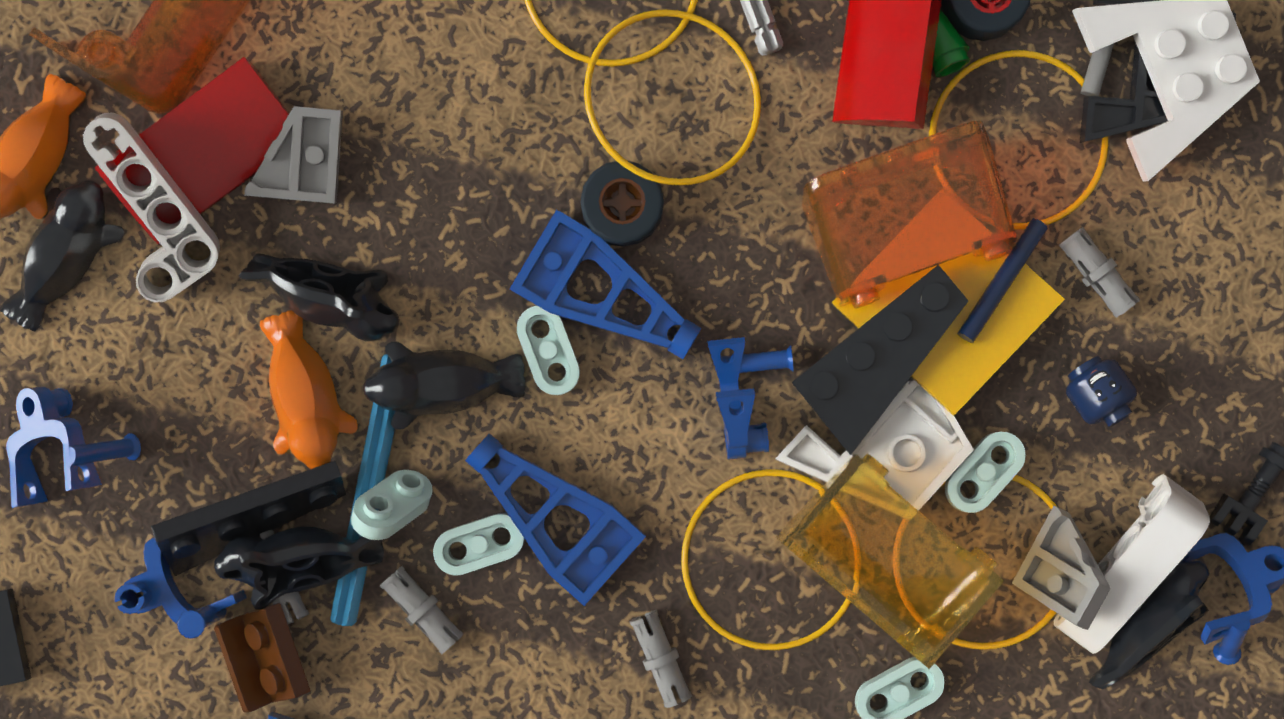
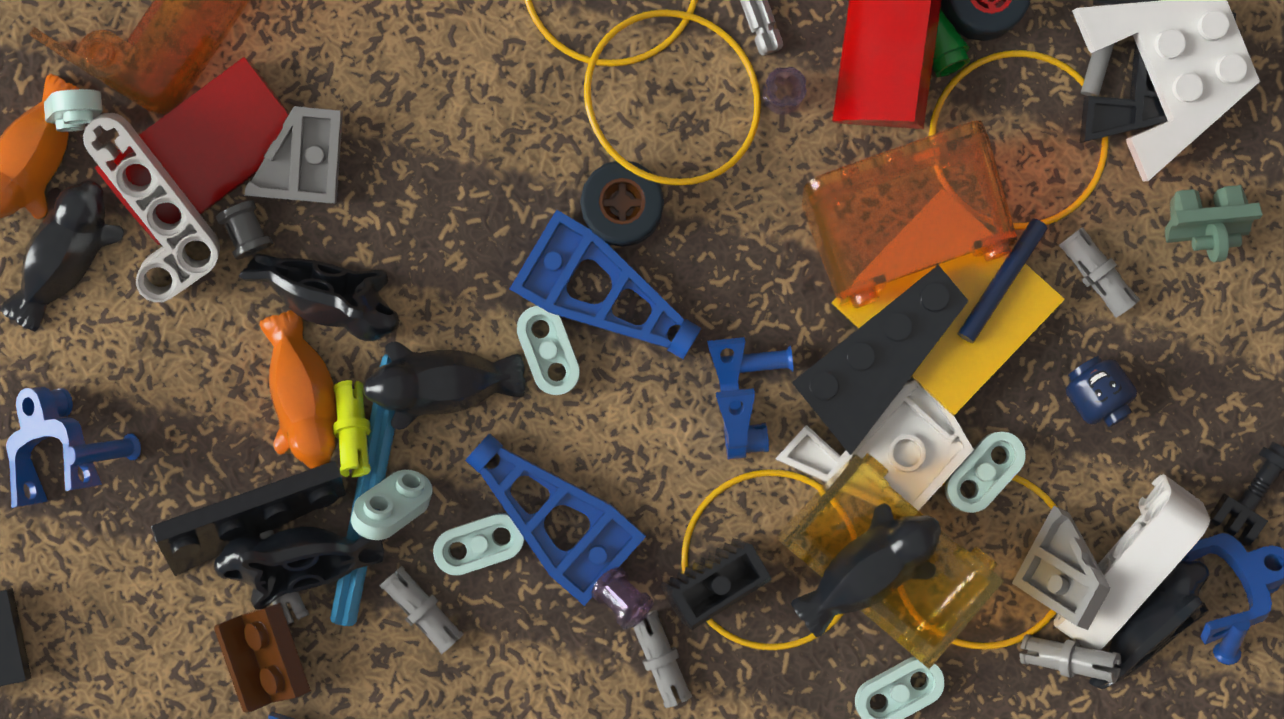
(72, 108): none -> light aqua plate
(160, 589): blue piece -> none
(244, 229): none -> dark grey bush
(351, 429): none -> neon yellow pin
(622, 597): none -> clear purple bush
(715, 583): none -> black brick
(781, 77): none -> bush
(871, 567): none -> black animal
(1070, 658): none -> light grey pin
(1211, 227): none -> sand green hips

